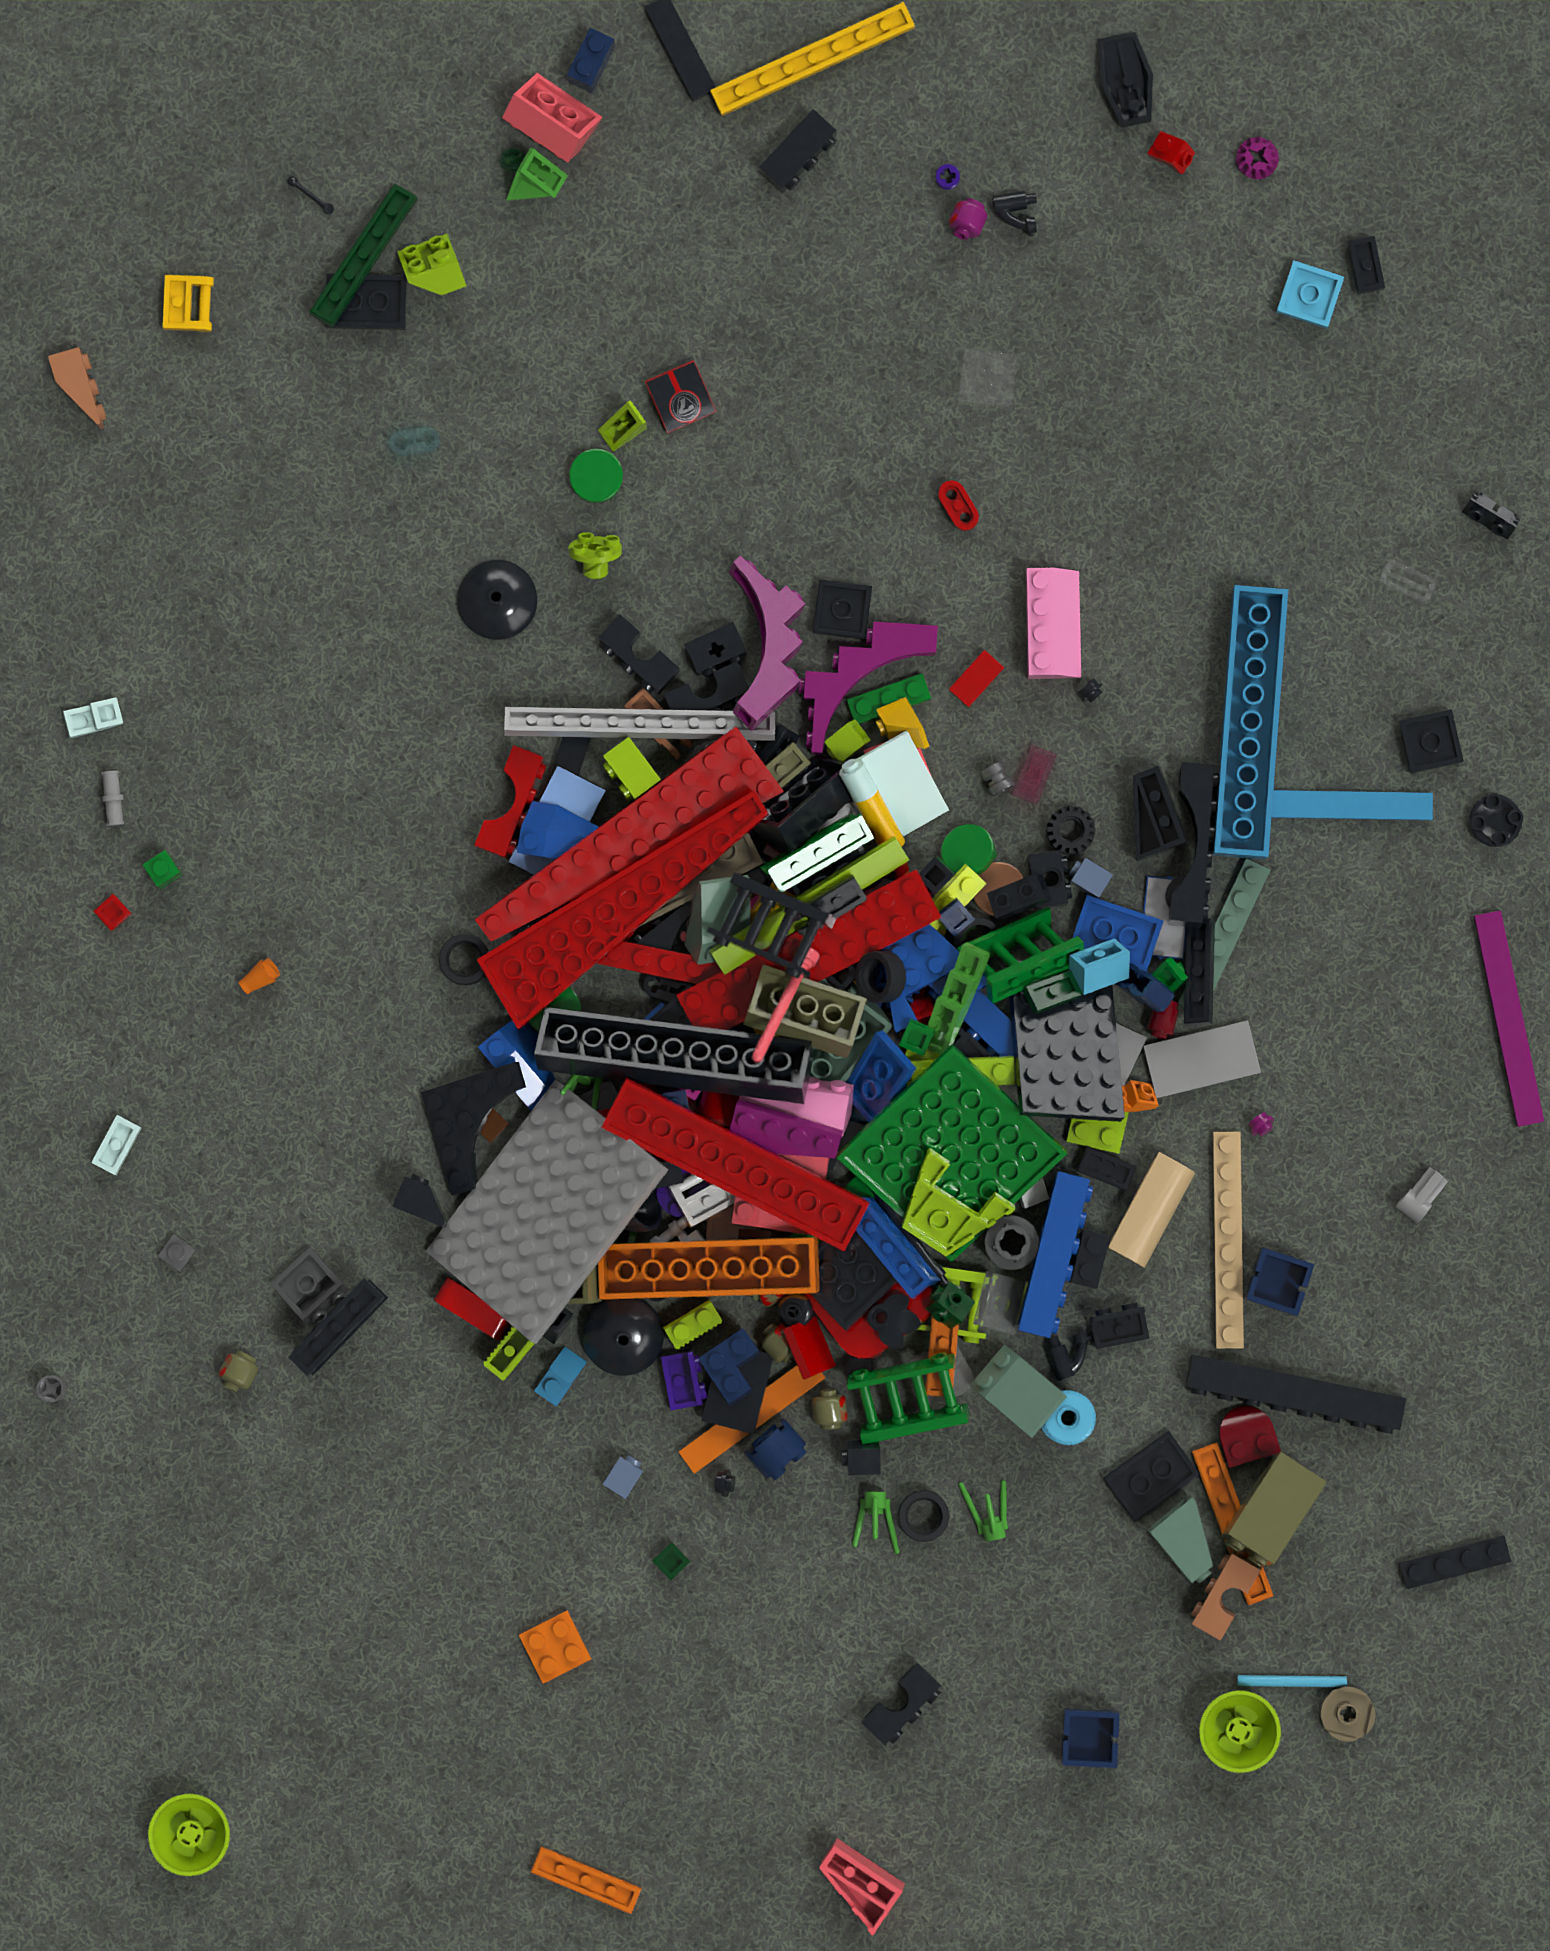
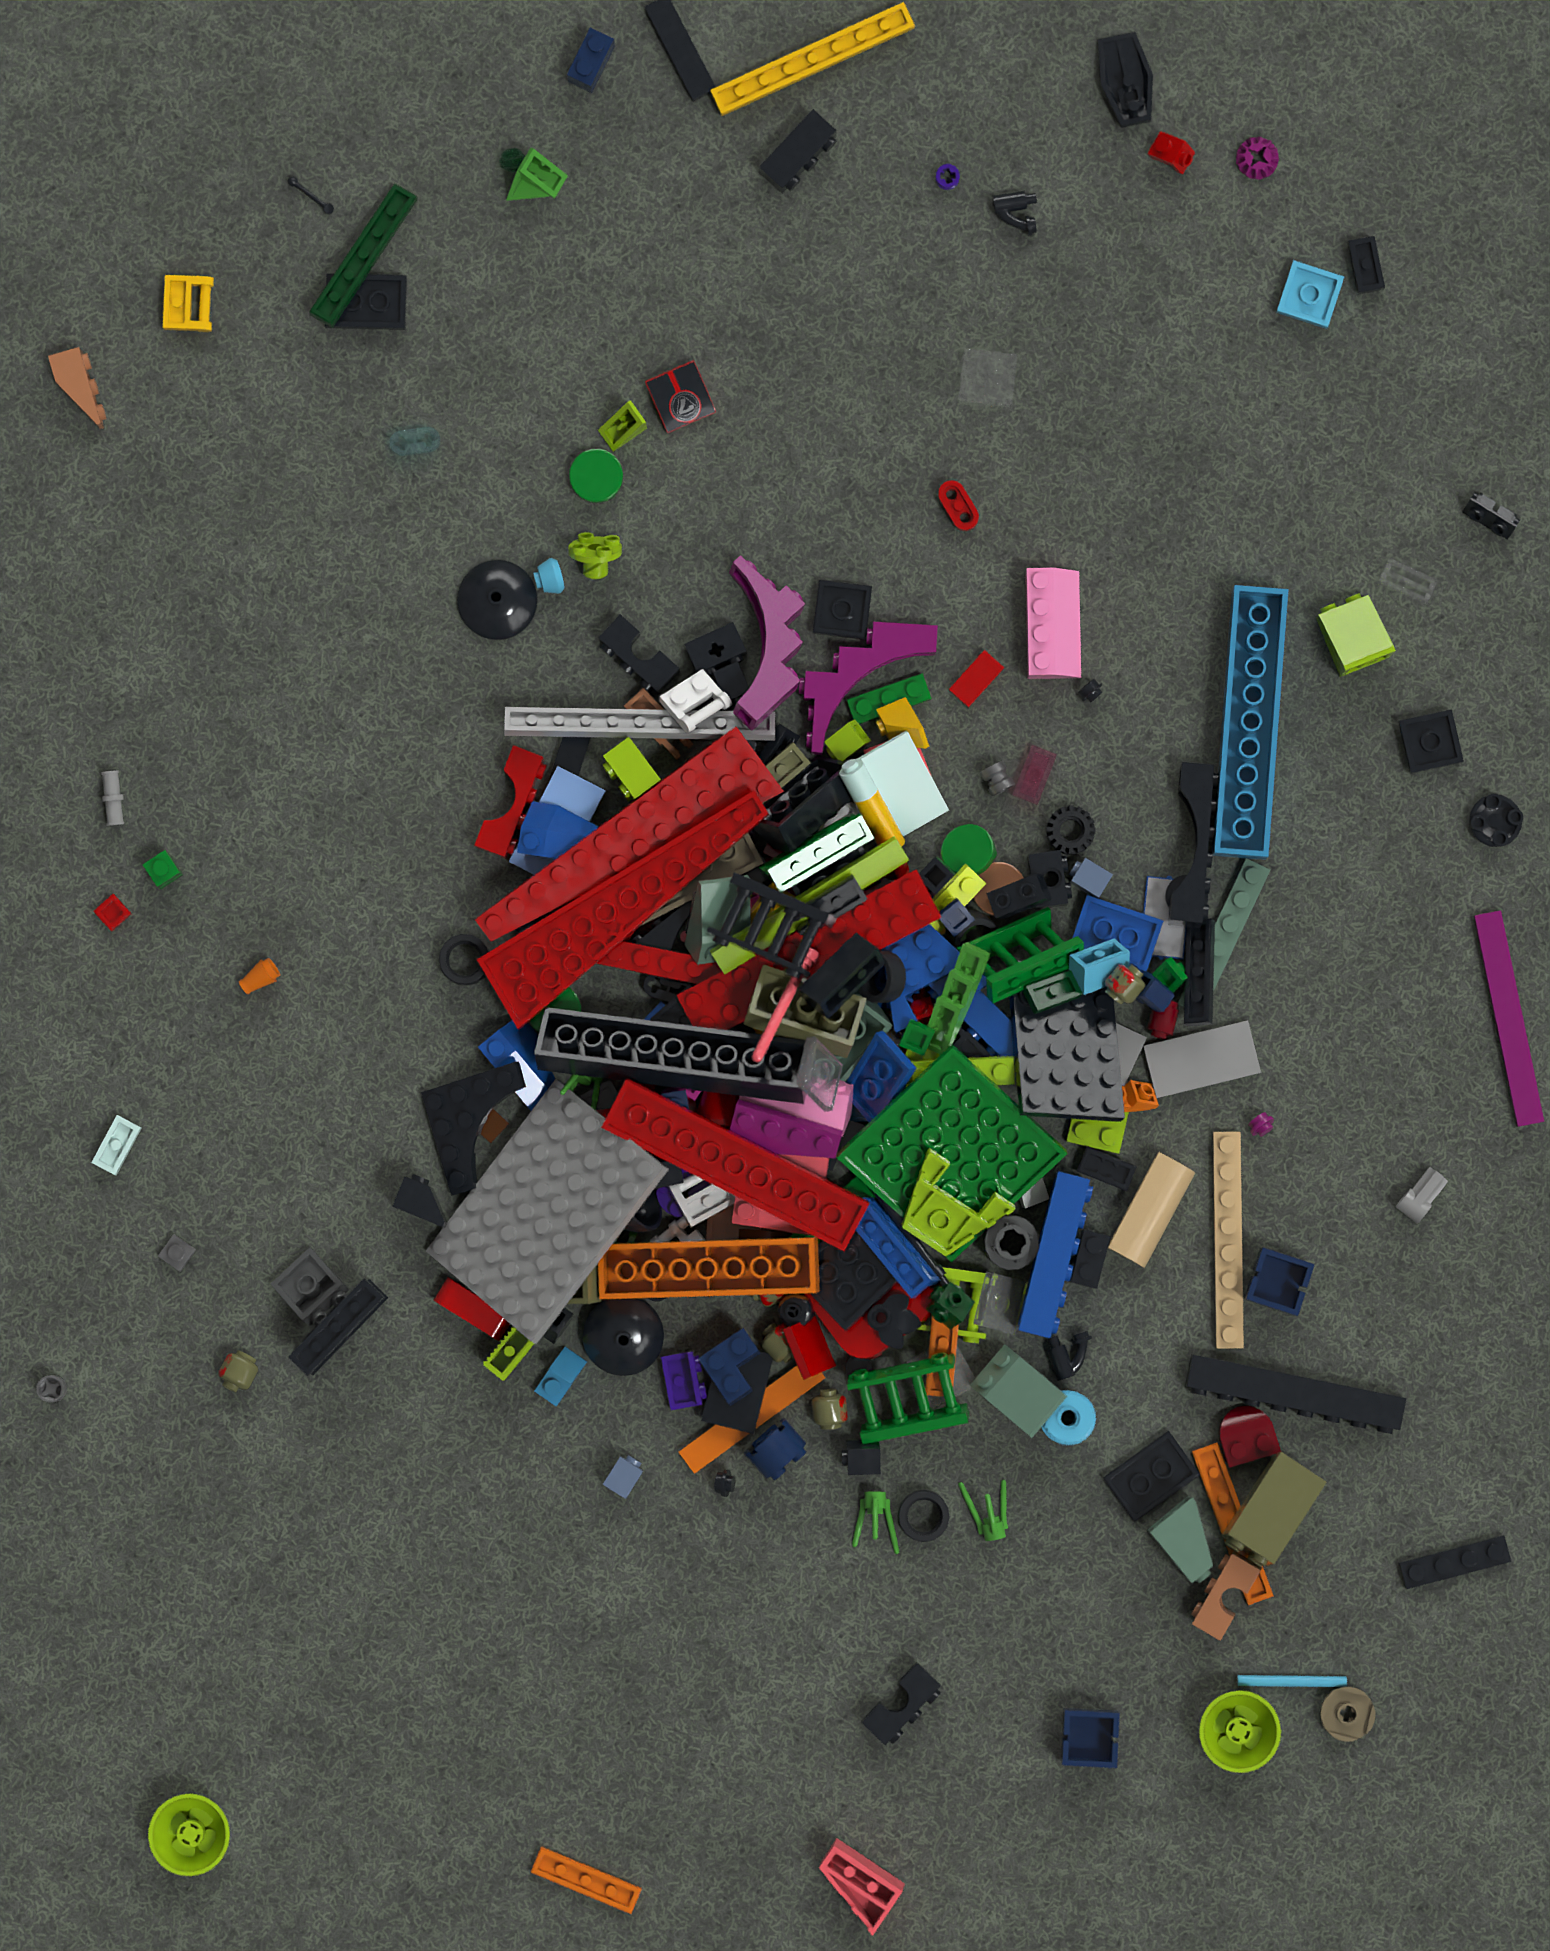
(92, 718): light aqua slope -> none
(432, 265): lime slope -> none
(549, 577): none -> medium azure cone
(551, 117): coral slope -> none
(555, 1647): orange plate -> none
(671, 1561): dark green plate -> none
(690, 695): none -> white plate
(693, 1324): lime brick -> none
(819, 1074): none -> clear tile
(842, 975): none -> black brick
(968, 219): magenta head -> none
(1119, 1327): black bracket -> none
(1124, 984): none -> olive head
(1156, 816): black wedge -> none
(1352, 805): dark azure tile -> none
(1354, 634): none -> lime slope

